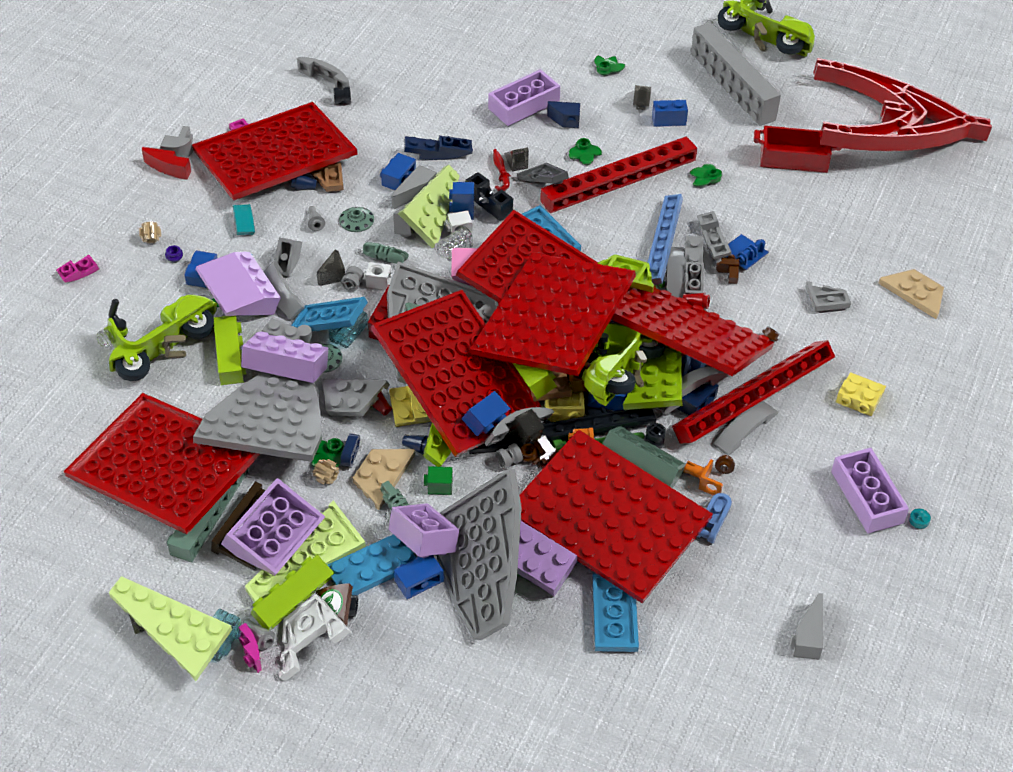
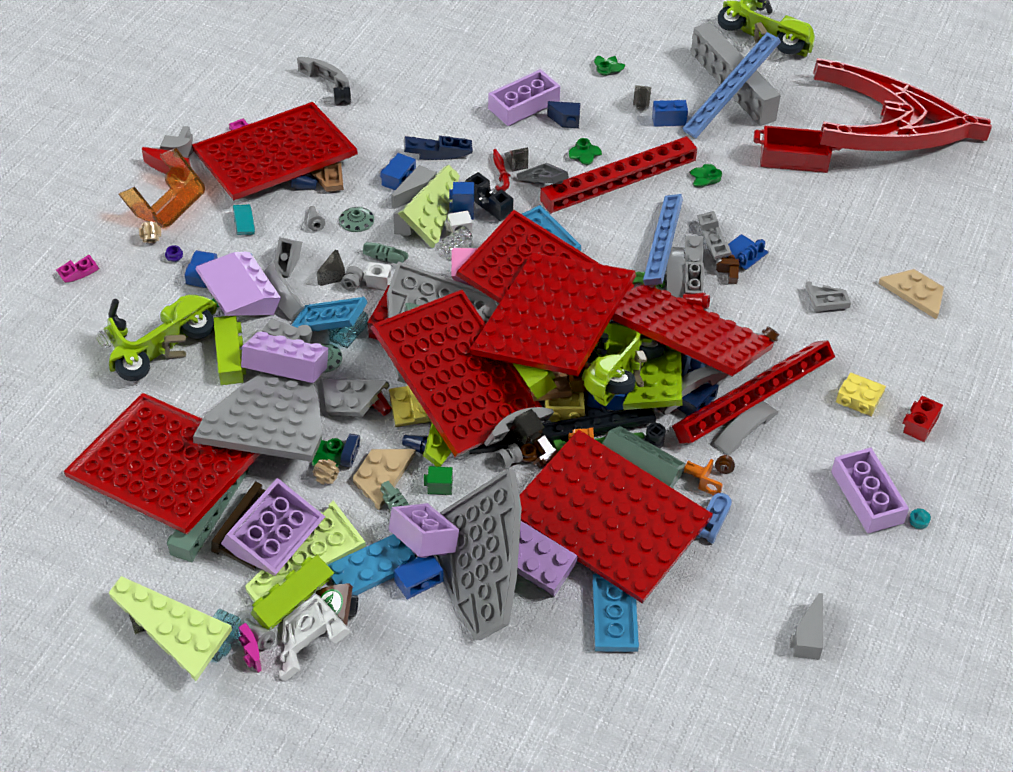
(183, 192): none -> clear orange windscreen
(485, 414): blue brick -> none
(642, 269): lime wing -> none
(731, 85): none -> medium blue plate
(922, 418): none -> red brick

